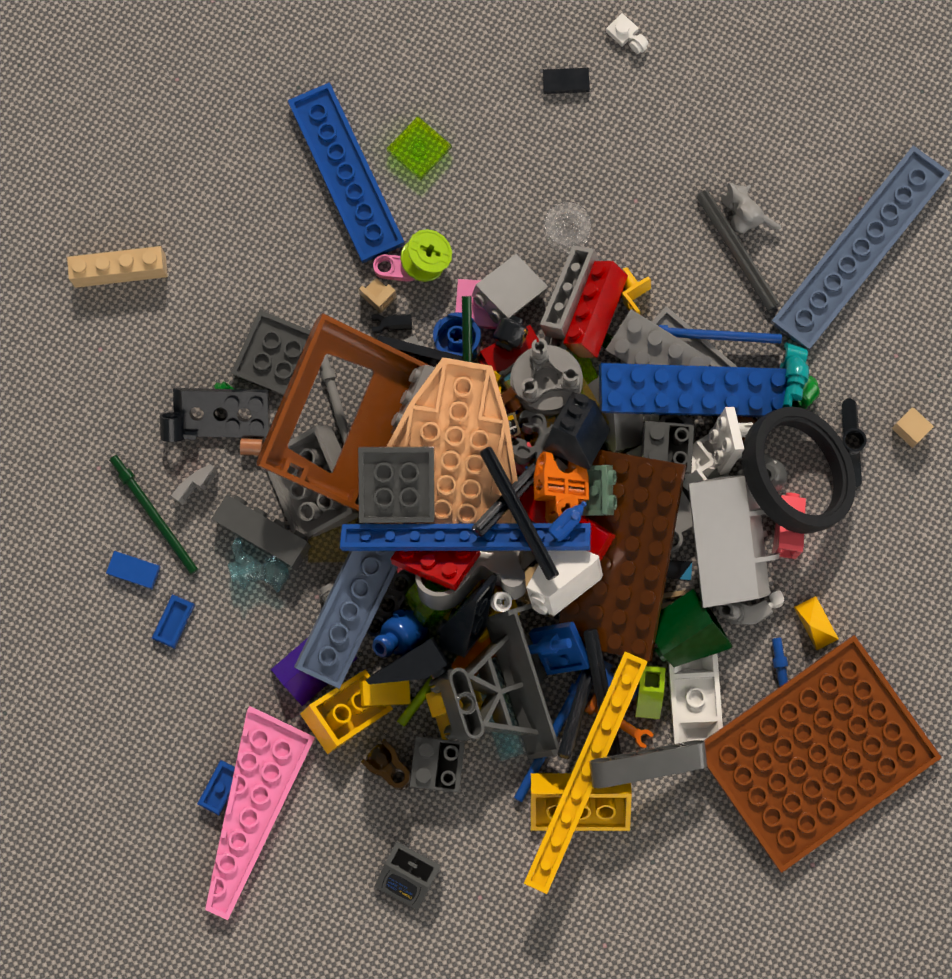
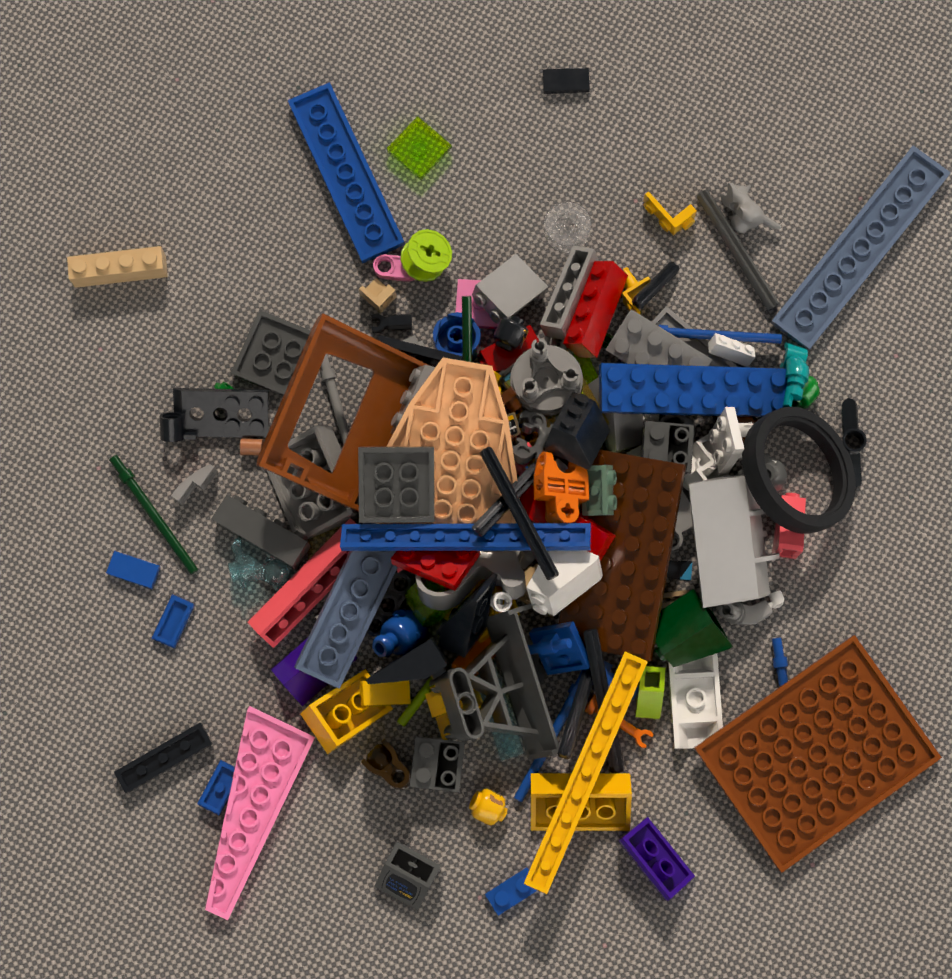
(163, 758): none -> black plate
(300, 592): none -> coral brick
(488, 807): none -> yellow head
(510, 892): none -> blue plate
(566, 522): blue piece -> none
(624, 30): white plate -> none
(648, 764): dark grey beam -> none
(655, 285): none -> black axle
(656, 859): none -> dark purple slope
(682, 220): none -> yellow bracket
(731, 350): none -> white piece
(816, 623): yellow slope -> none
(912, 427): tan panel -> none

